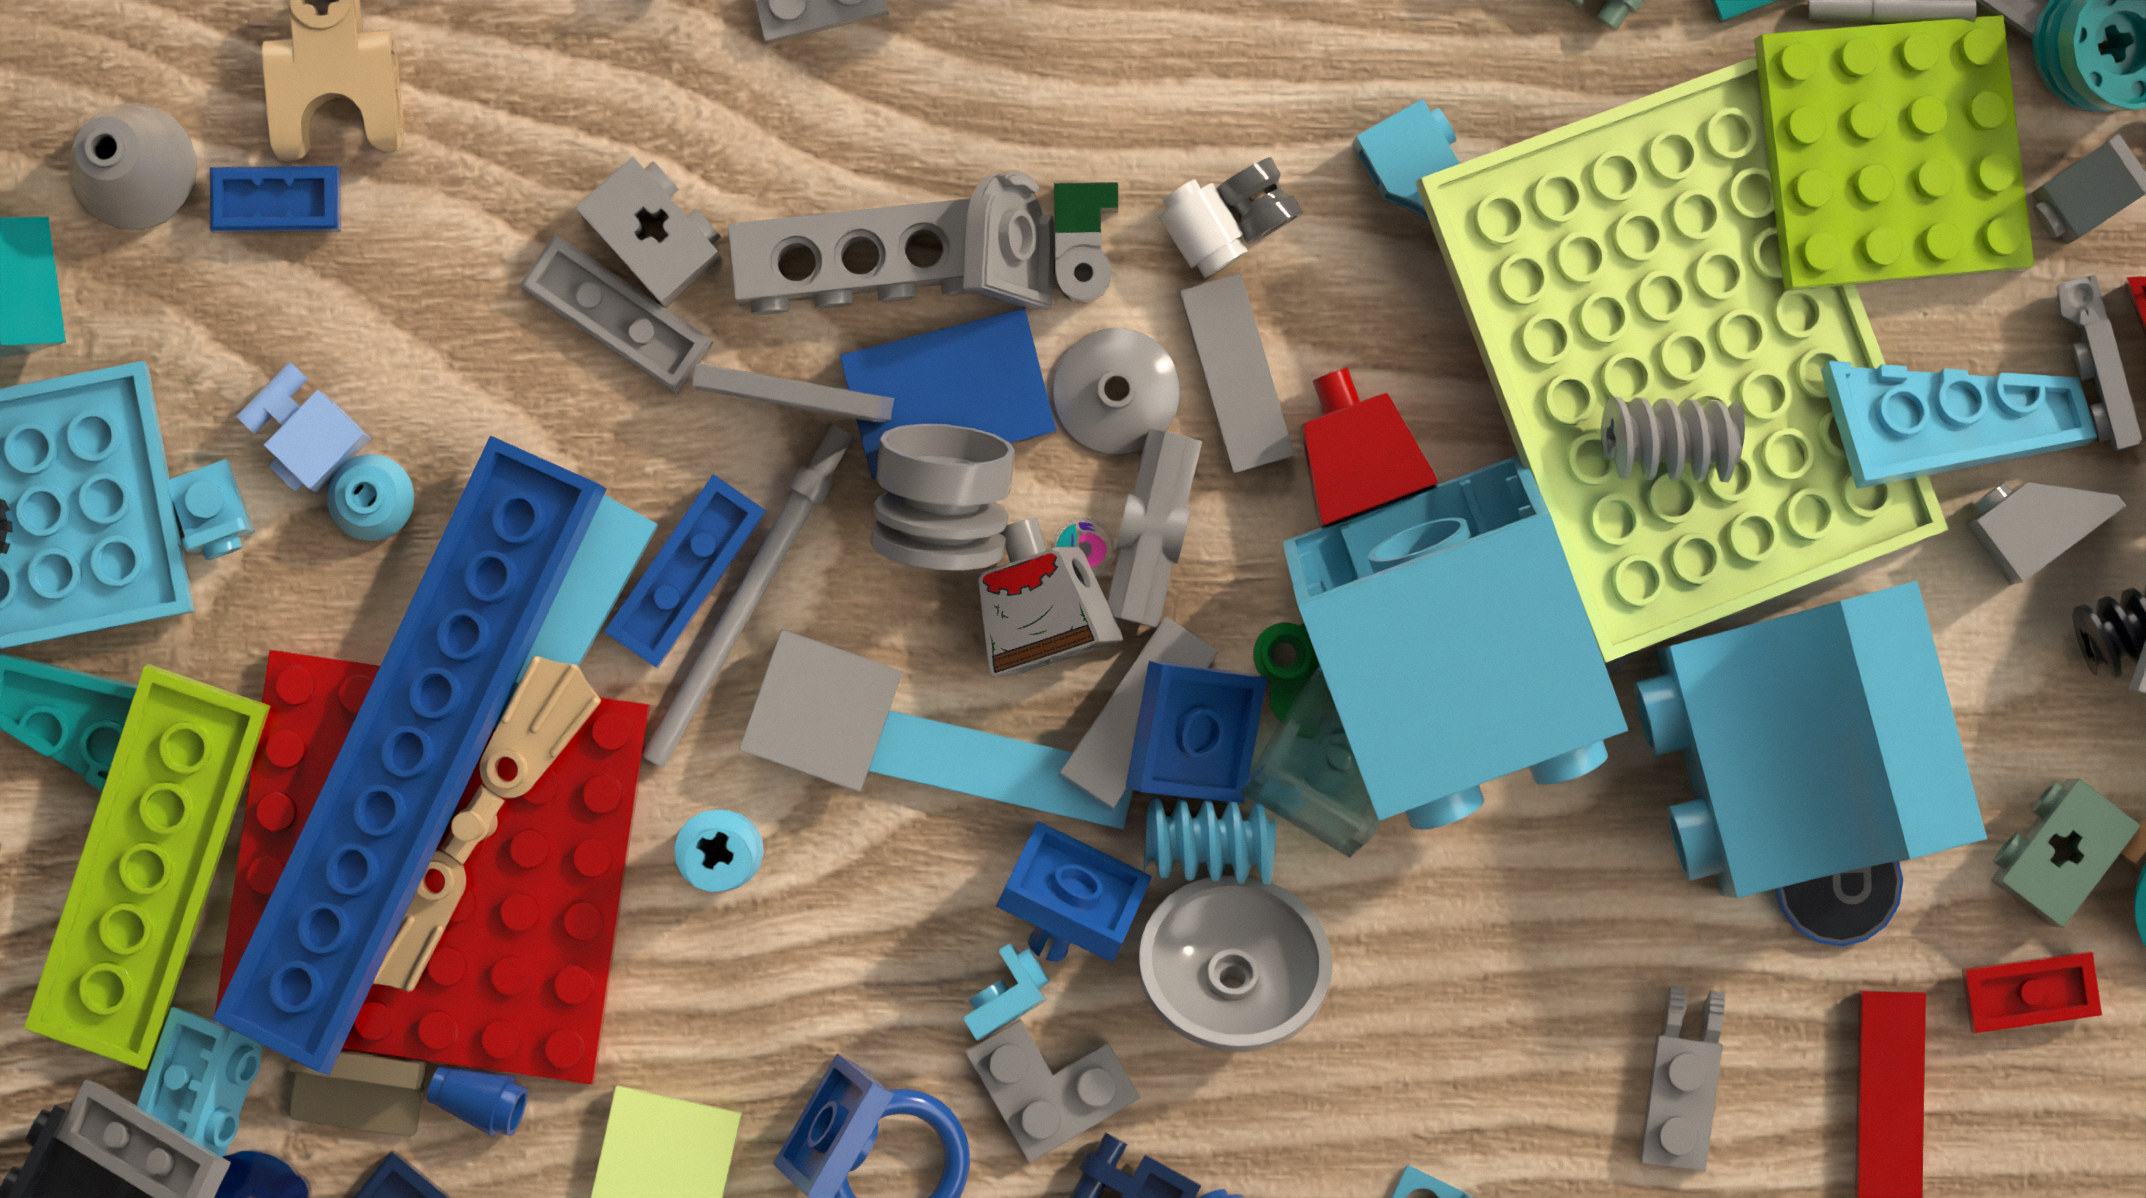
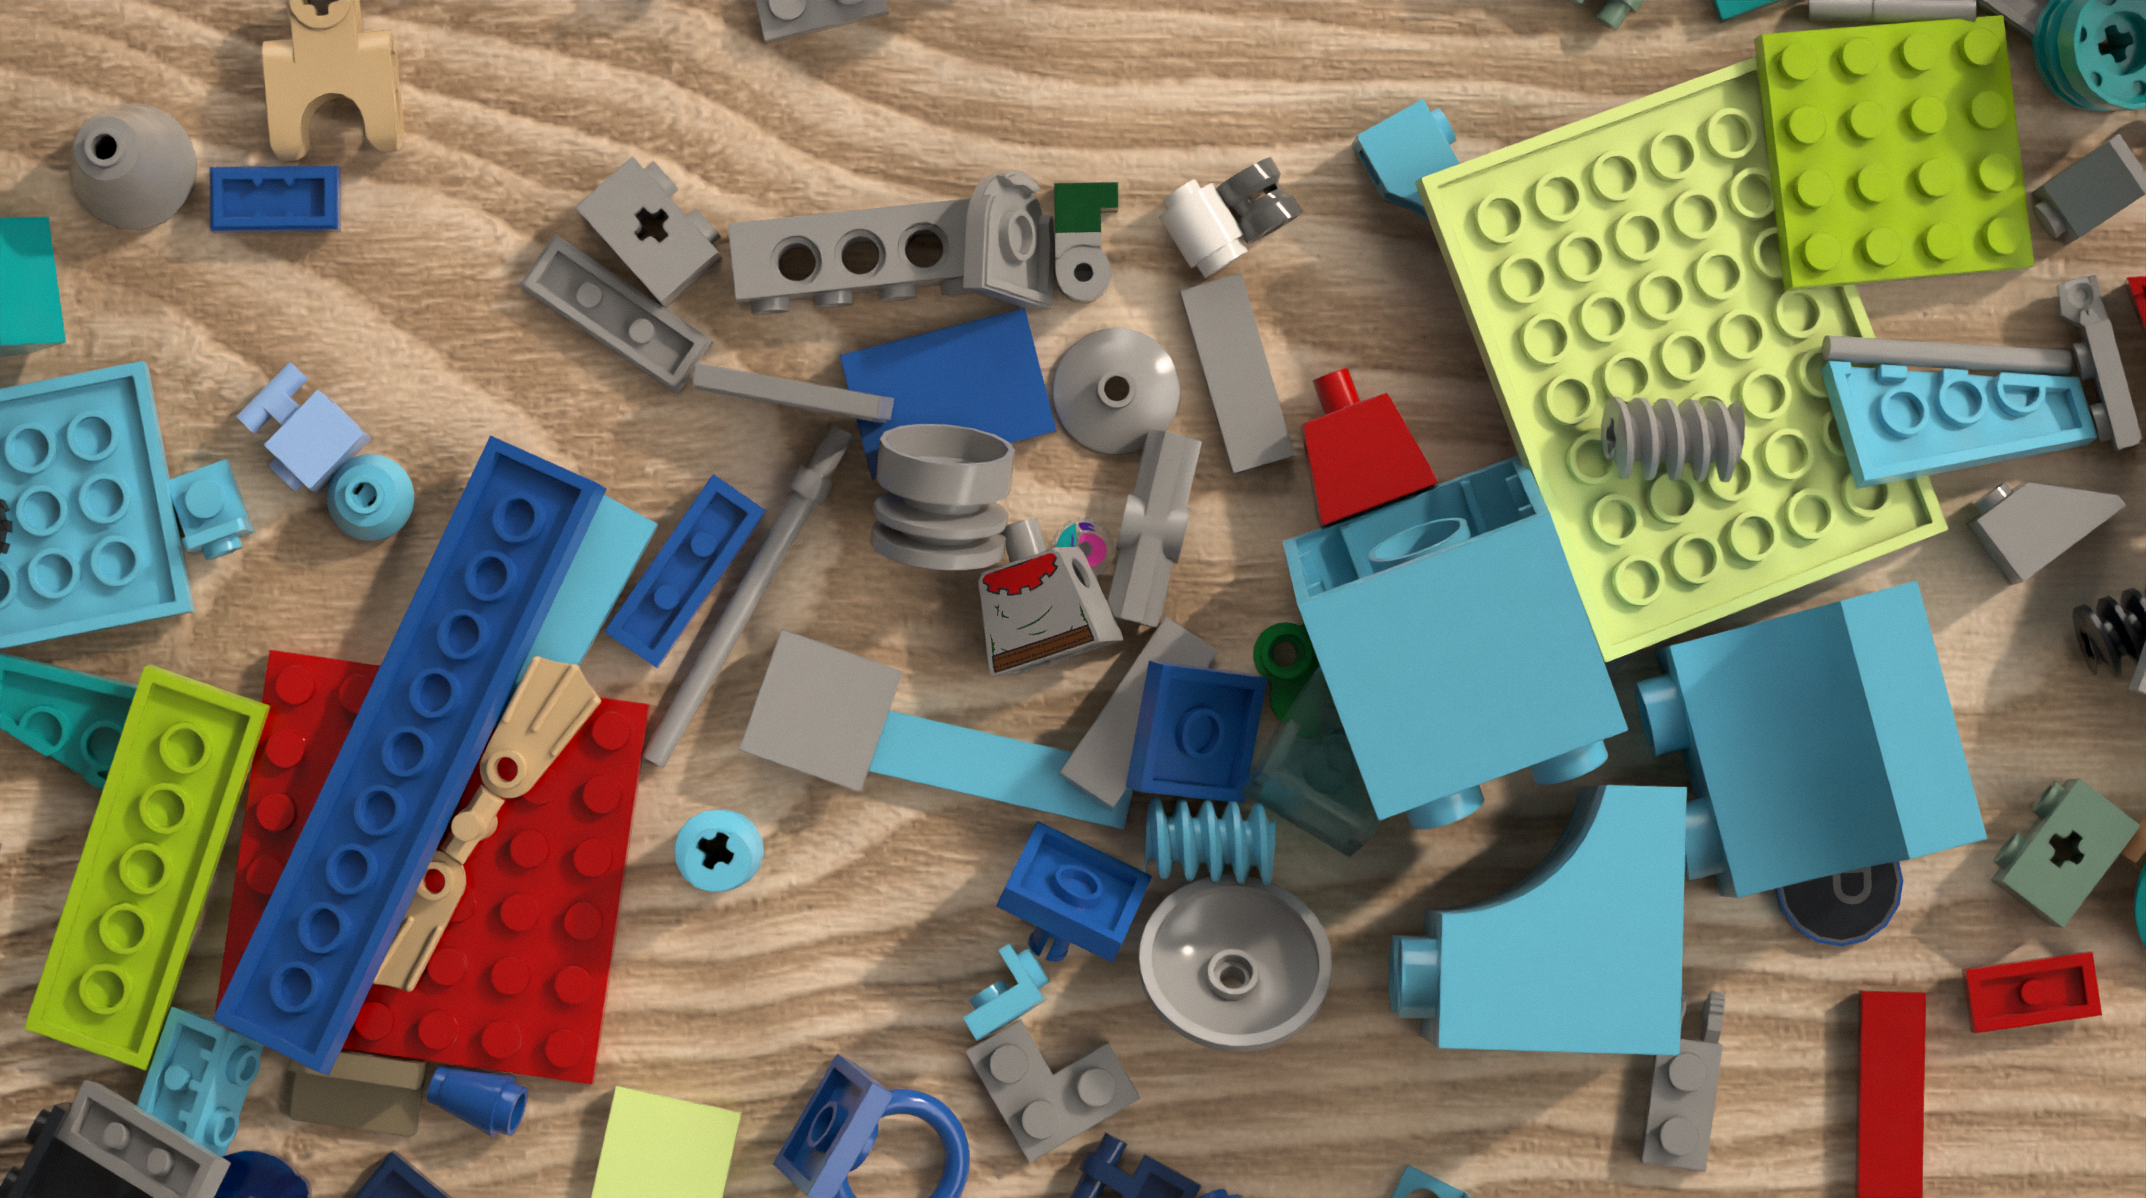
(1570, 952): none -> medium azure brick
(1946, 355): none -> light grey bar

